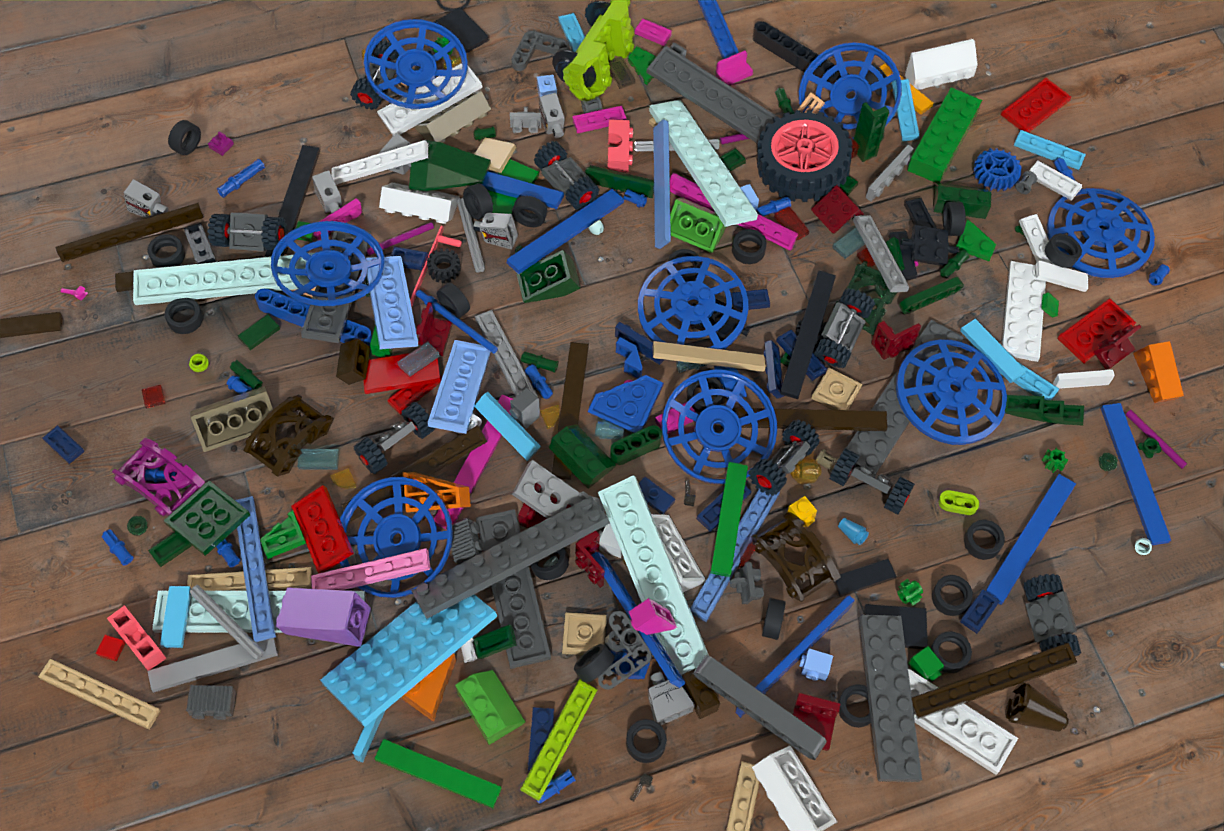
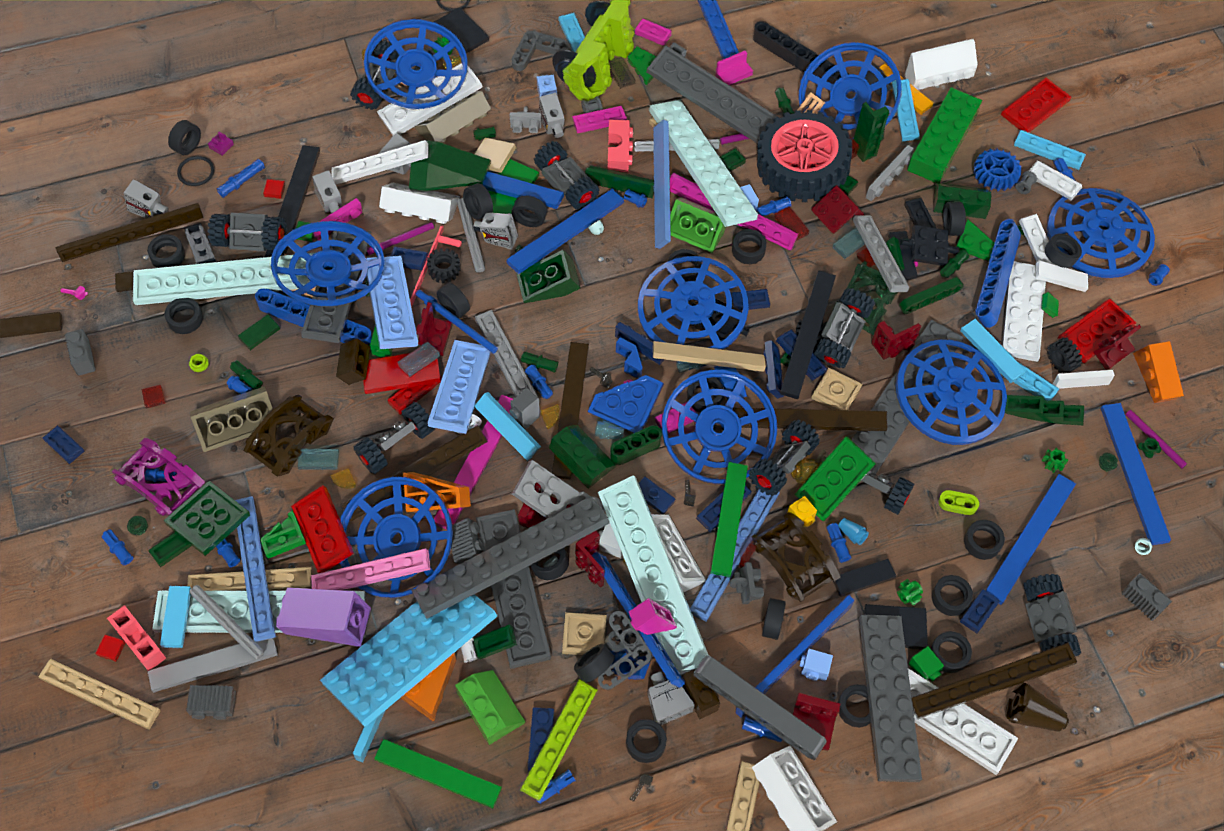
(80, 352): none -> dark grey brick
(193, 158): none -> black tyre
(274, 188): none -> red tile
(605, 378): none -> clear smoke hand
(755, 727): none -> blue axle
(836, 477): none -> green tile
(838, 542): none -> blue axle
(998, 273): none -> blue beam
(1064, 355): none -> black tyre
(1146, 597): none -> dark grey brick

